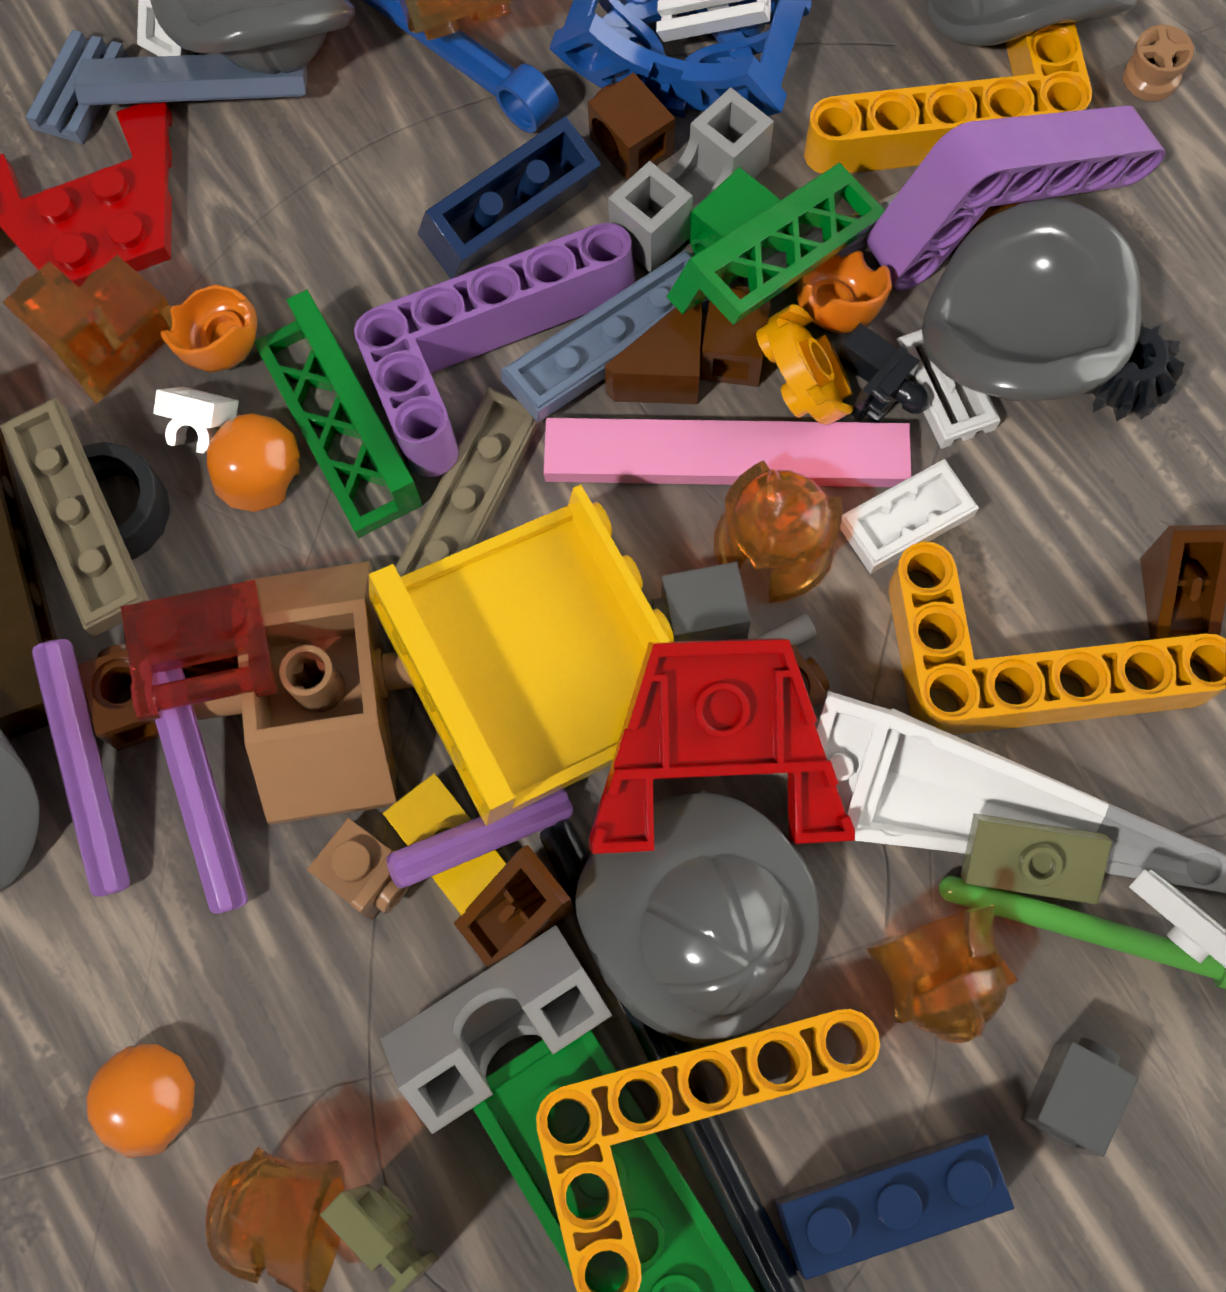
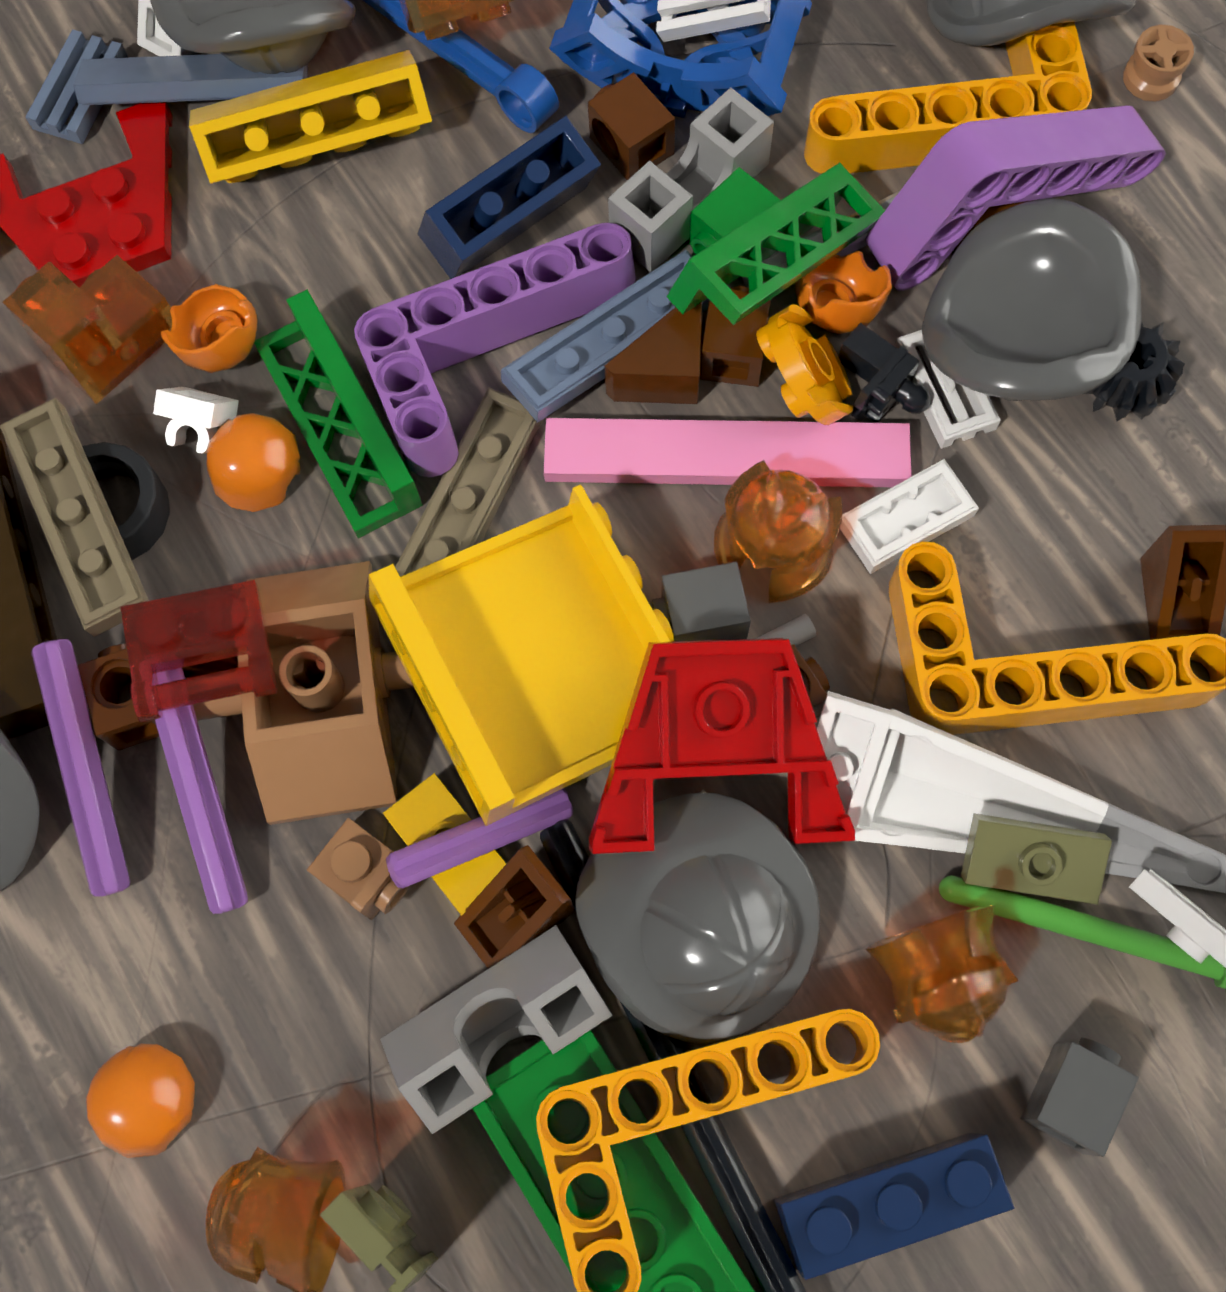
(310, 117): none -> yellow brick

